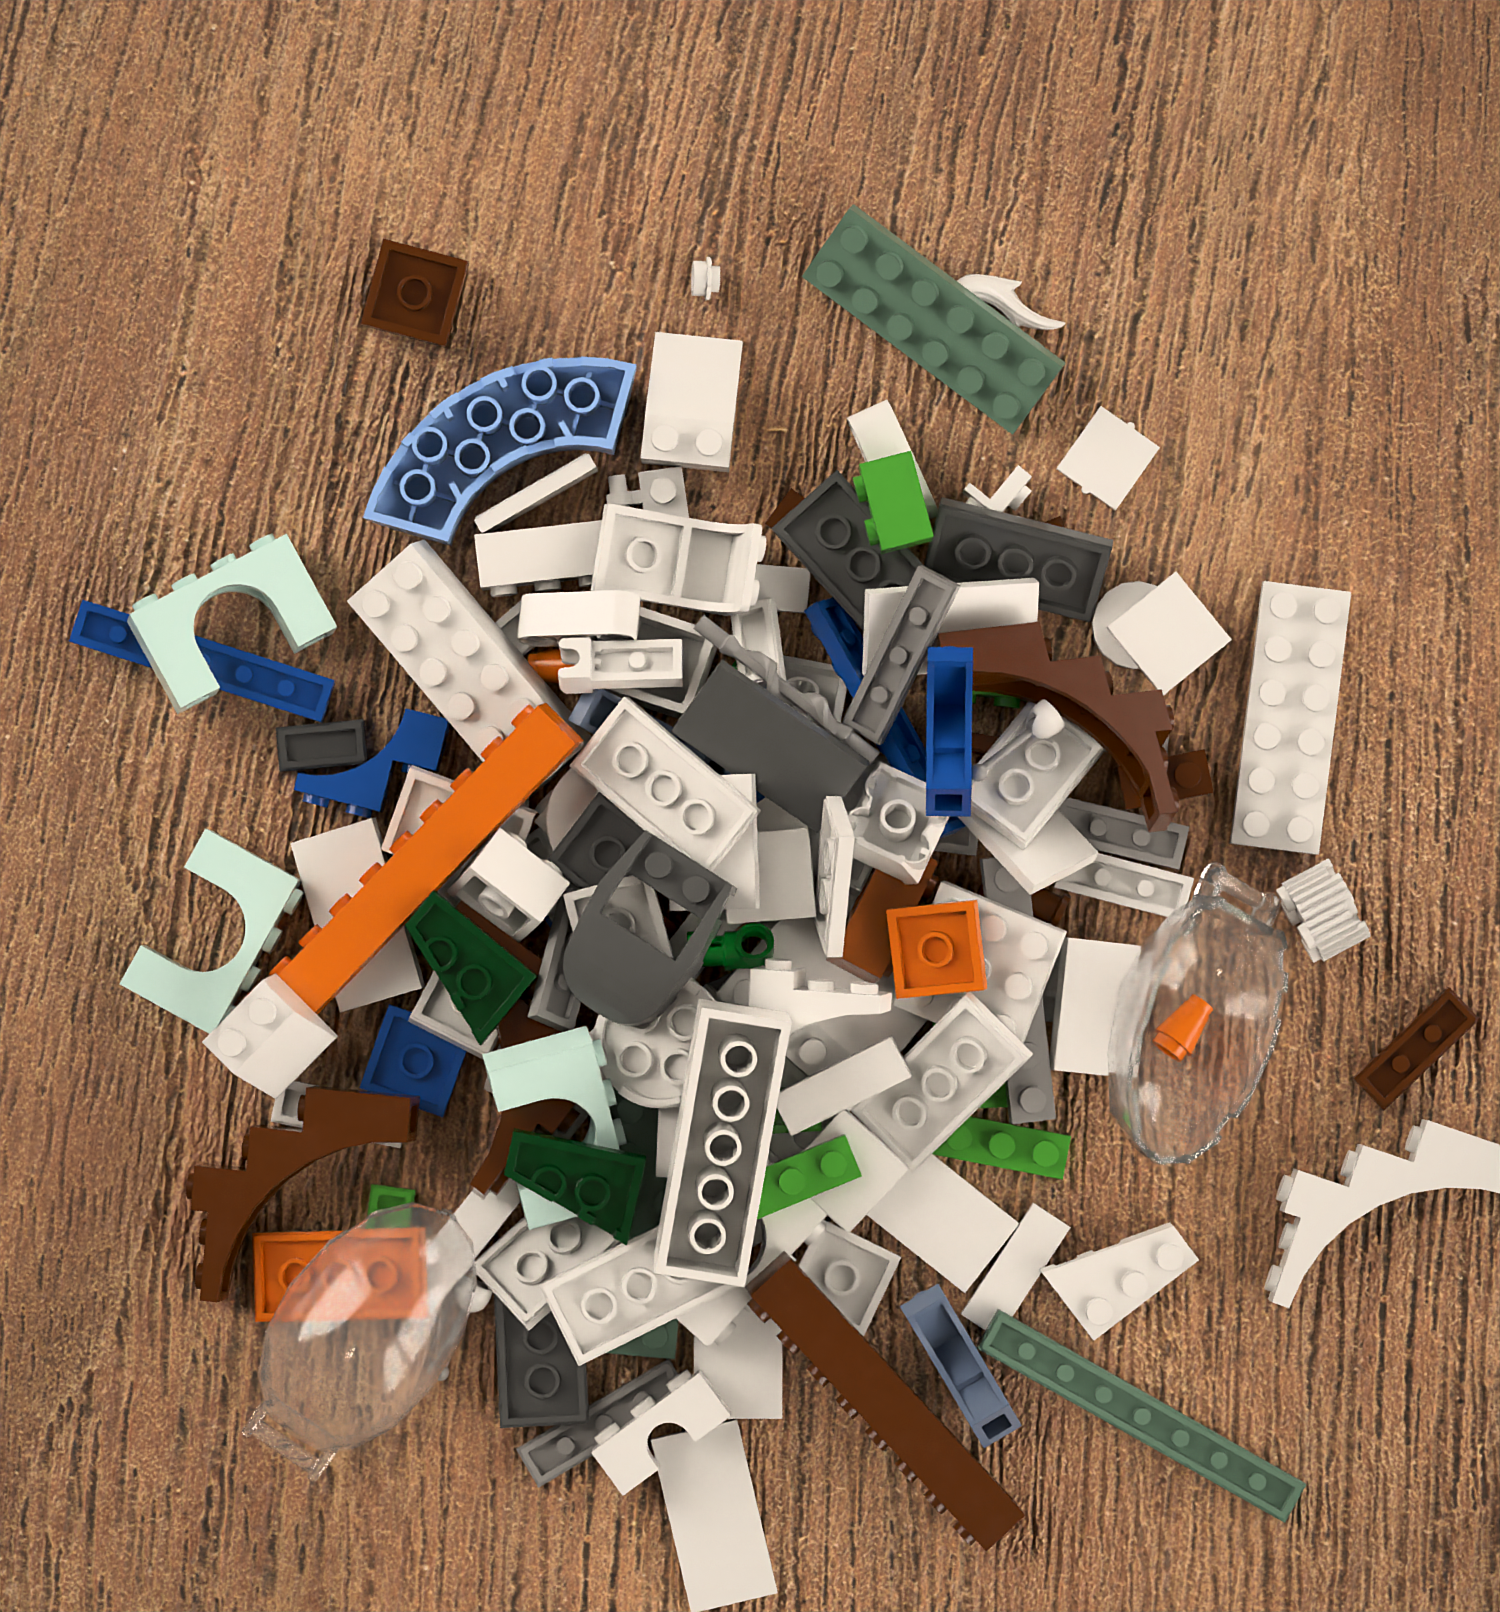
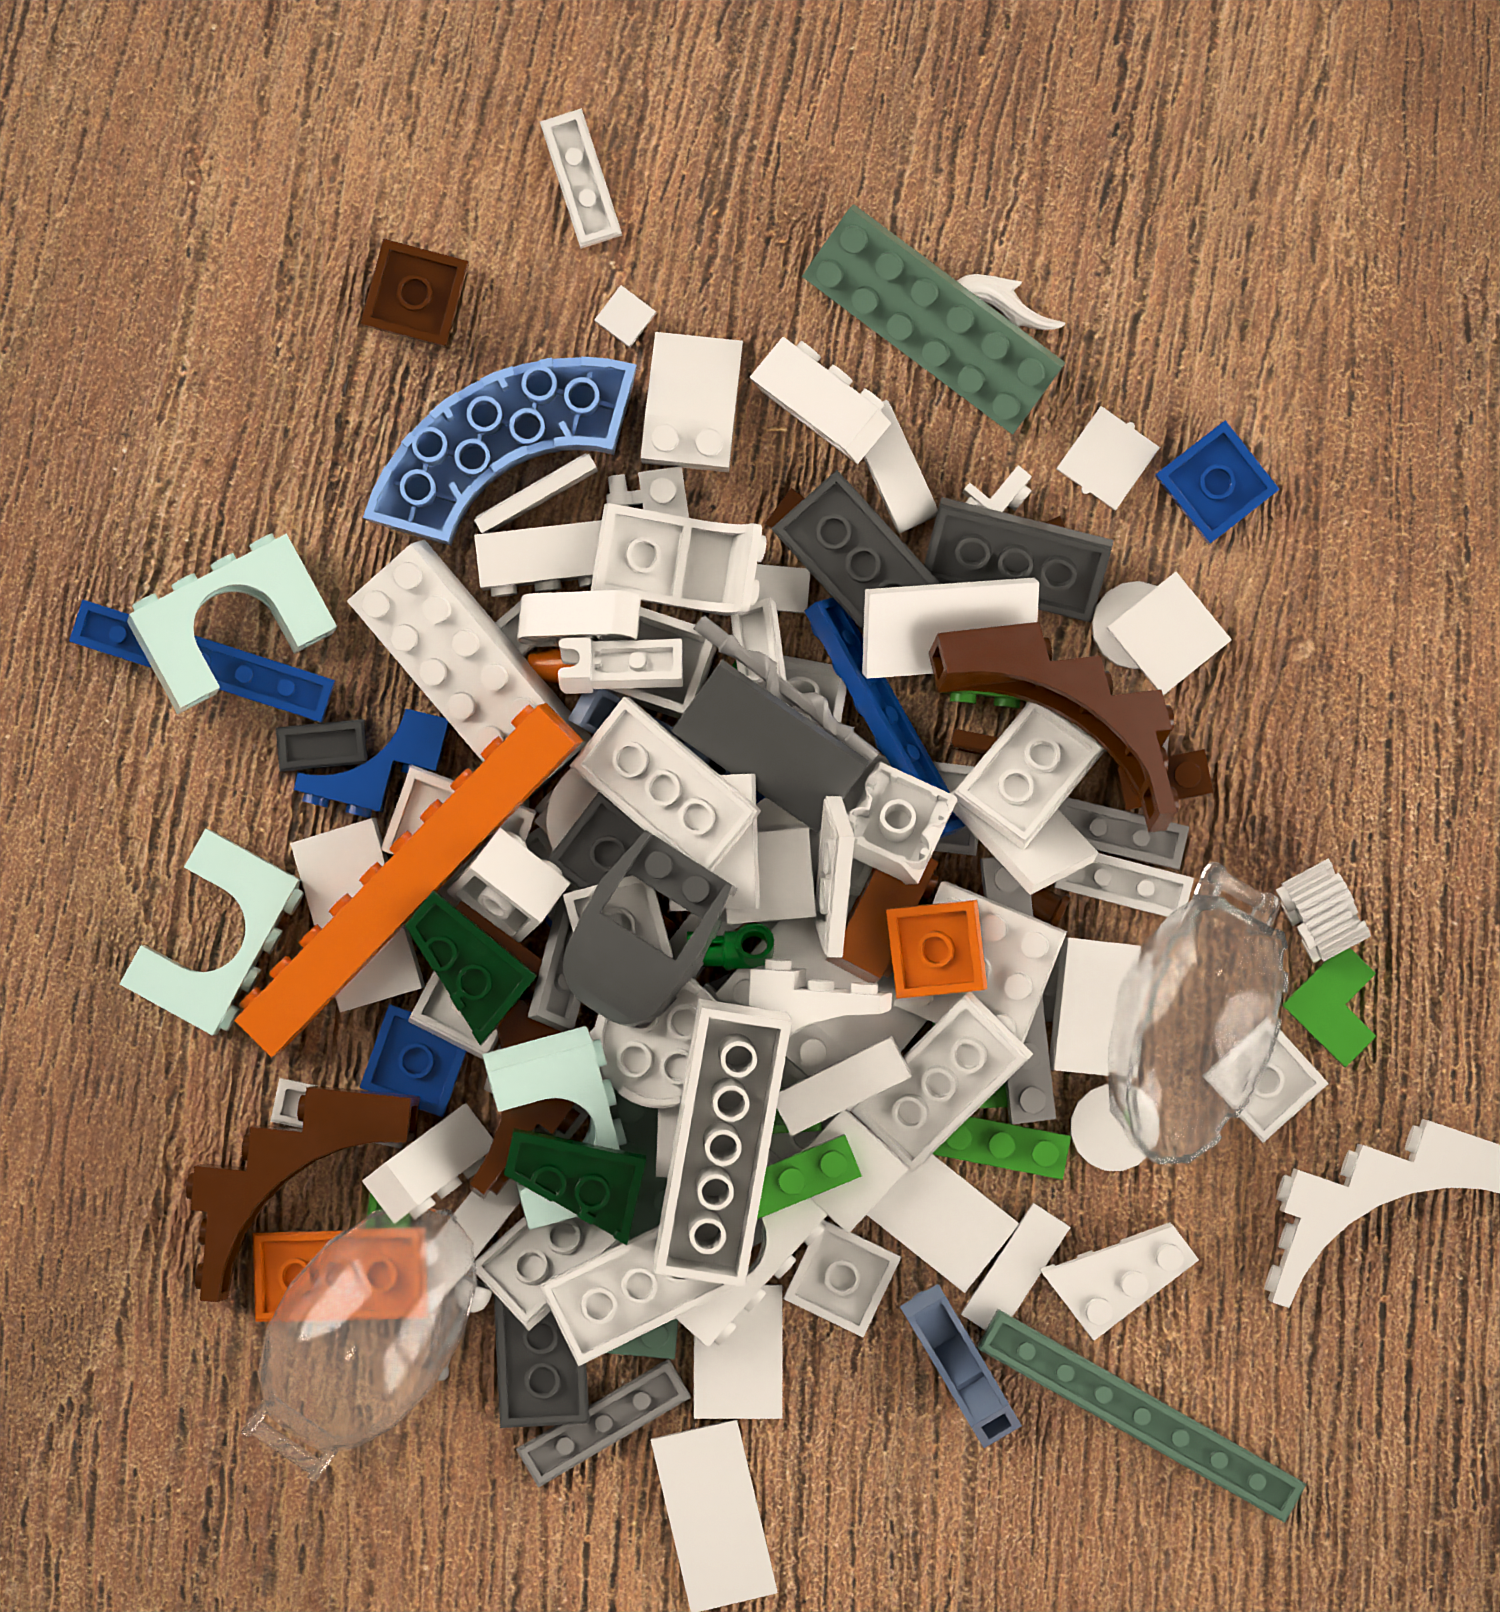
(270, 1037): white slope -> none
(430, 1165): none -> white brick
(581, 178): none -> white tile
(625, 316): none -> white tile
(625, 1450): white arch -> none
(704, 278): white plate -> none
(821, 398): none -> white brick
(884, 1401): reddish brown brick -> none
(894, 503): bright green brick -> none
(900, 654): light grey tile -> none
(949, 731): blue arch -> none
(1041, 721): hinge -> none
(1099, 1135): none -> white tile
(1183, 1028): orange cone -> none
(1217, 482): none -> blue plate
(1282, 1089): none -> white tile
(1290, 717): white plate -> none
(1322, 1007): none -> bright green tile
(1415, 1048): reddish brown tile -> none

